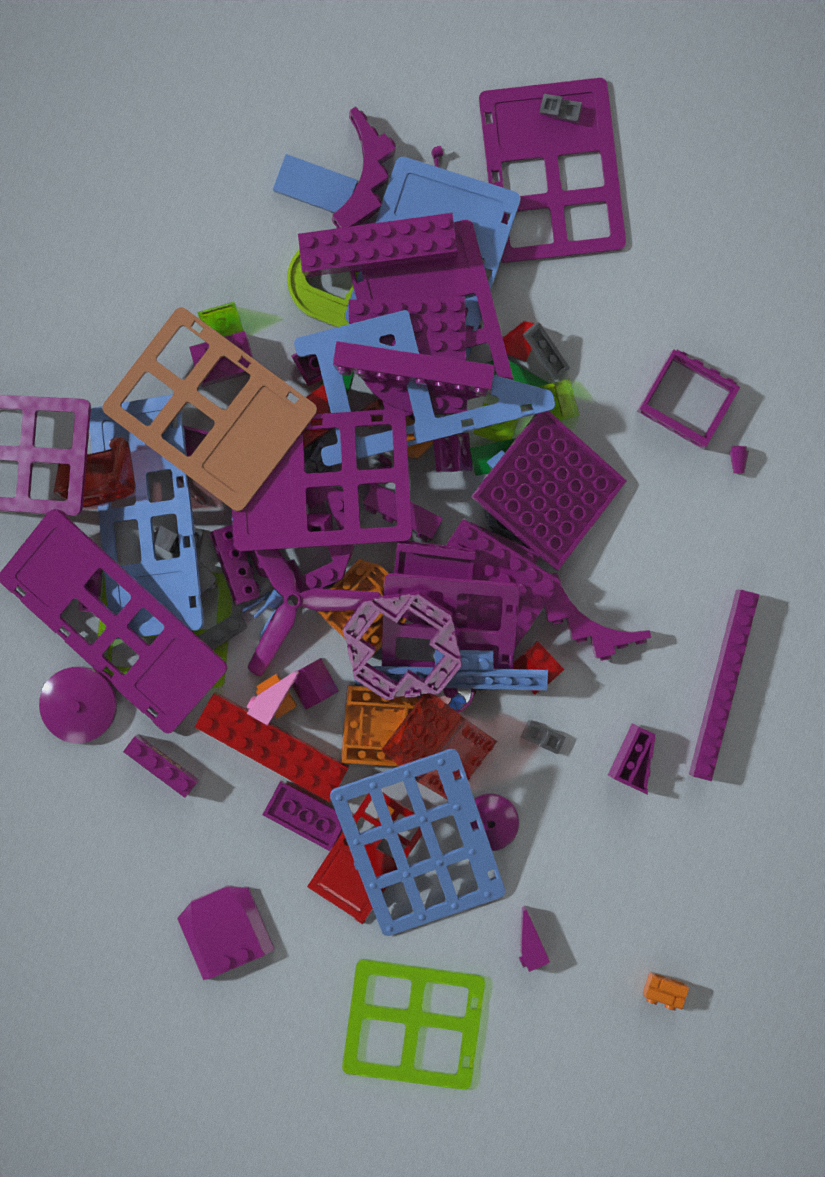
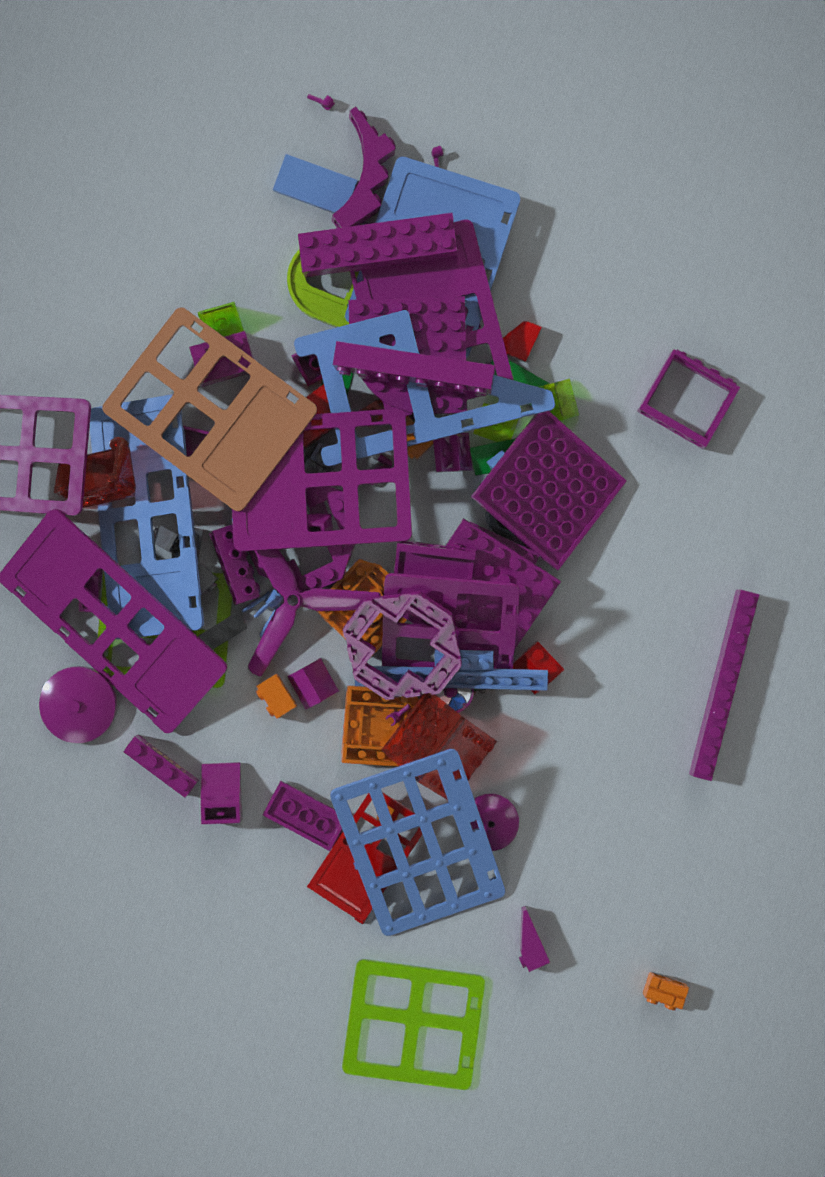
(197, 497): flat silver piece -> none
(221, 793): none -> magenta slope
(224, 930): magenta wedge -> none
(268, 702): bright pink slope -> none
(271, 746): red brick -> none
(327, 103): none -> magenta hand
(384, 502): magenta brick -> none
(397, 715): none -> magenta hand
(525, 134): magenta door -> none
(543, 737): flat silver slope -> none
(546, 351): dark grey plate -> none
(561, 109): flat silver slope -> none
(581, 627): magenta arch -> none
(634, 759): magenta wedge -> none
(739, 458): magenta cone -> none

